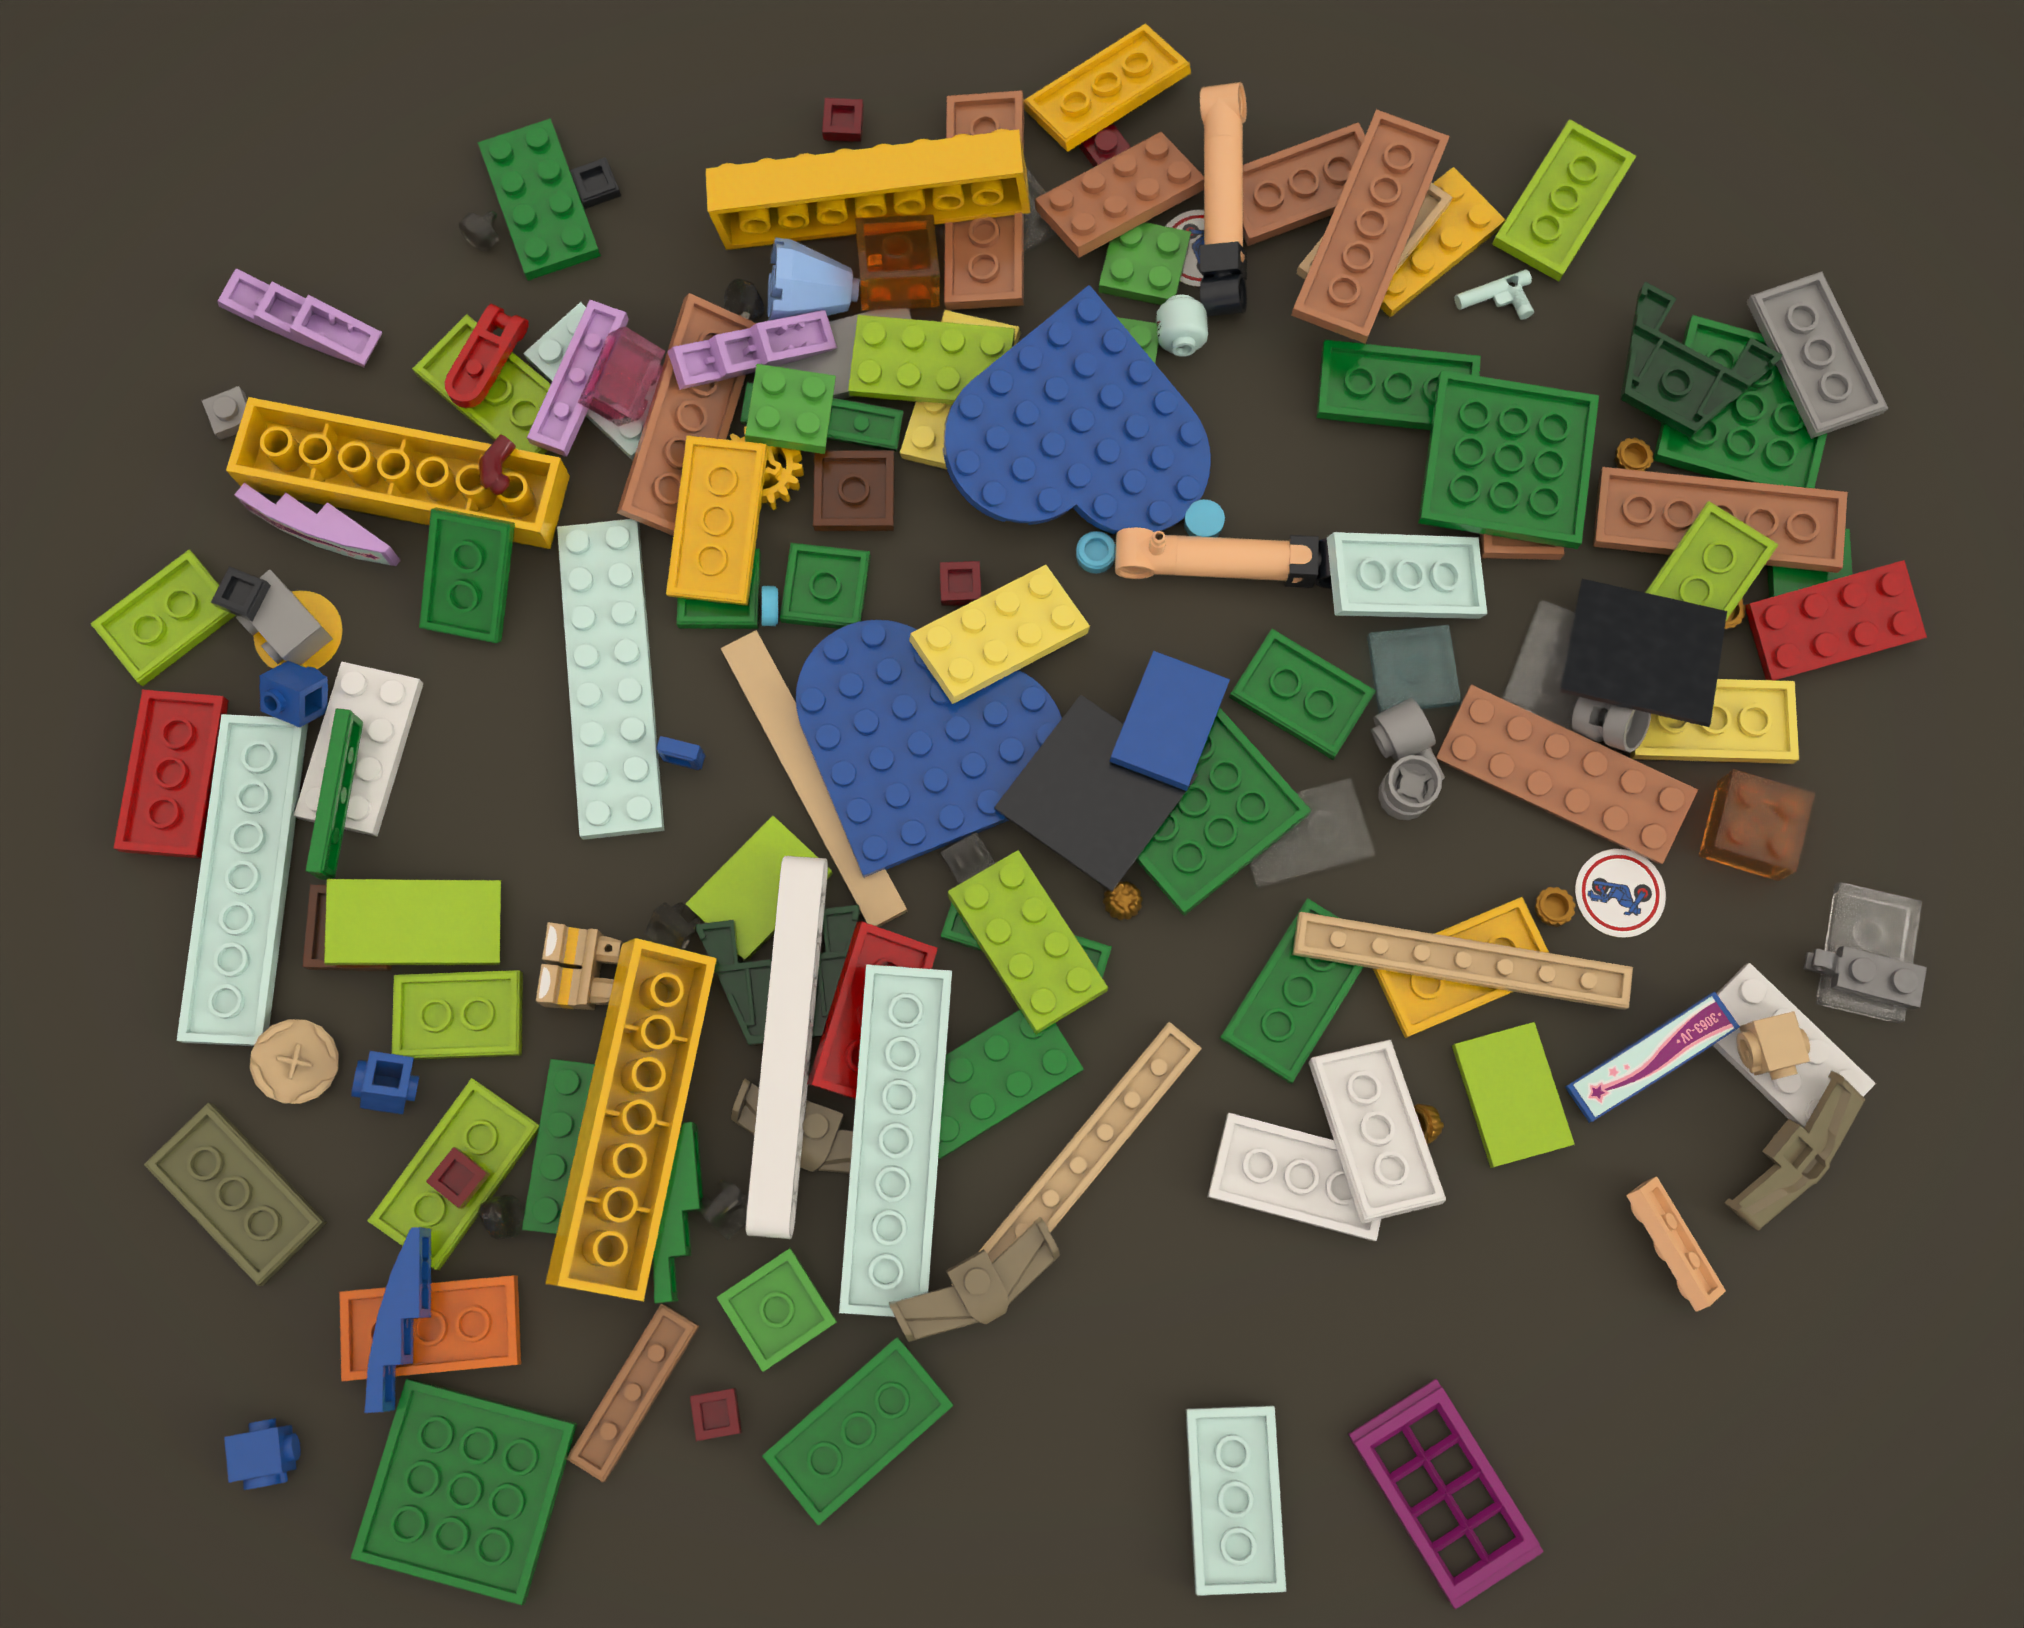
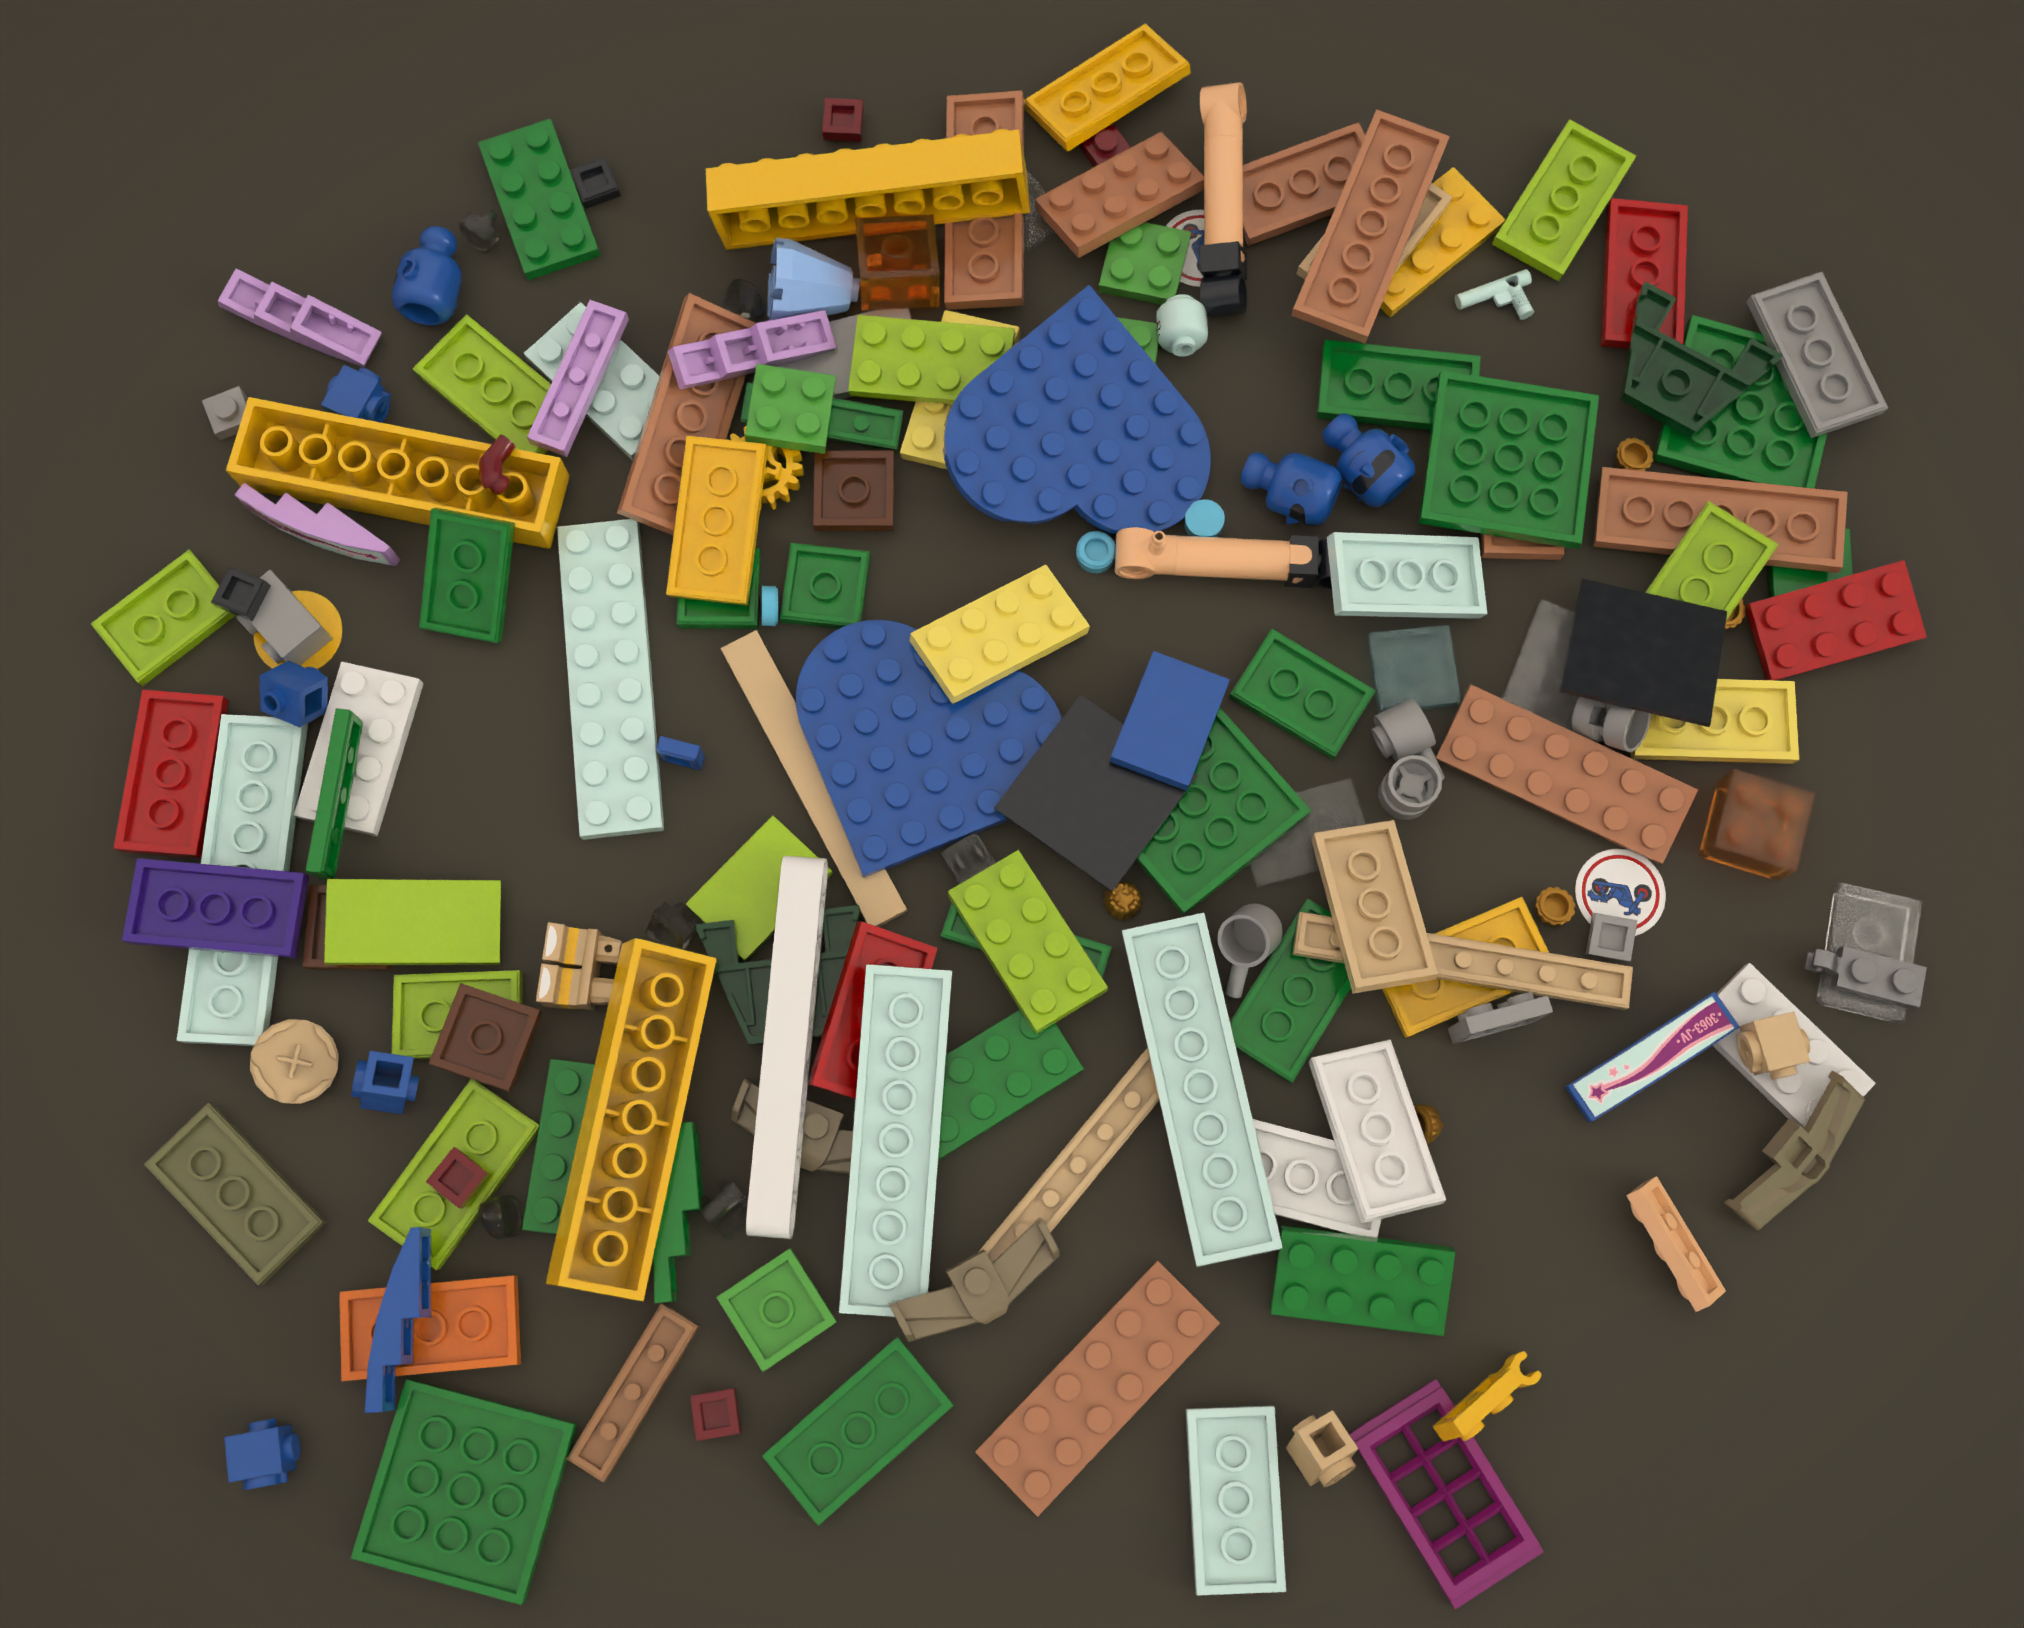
(215, 908): none -> dark purple plate
(357, 395): none -> blue brick
(428, 279): none -> blue piece
(483, 356): red plate -> none
(486, 1037): none -> reddish brown plate
(622, 377): clear pink brick -> none
(960, 582): dark red plate -> none
(1097, 1388): none -> nougat plate
(1201, 1090): none -> light aqua plate
(1247, 941): none -> light grey piece
(1296, 486): none -> blue piece
(1322, 1449): none -> tan brick
(1362, 1280): none -> green plate
(1370, 462): none -> blue piece
(1374, 906): none -> tan plate
(1489, 1396): none -> yellow plate
(1511, 1014): none -> light grey plate
(1512, 1094): lime tile -> none
(1611, 937): none -> light grey plate
(1642, 245): none -> red plate

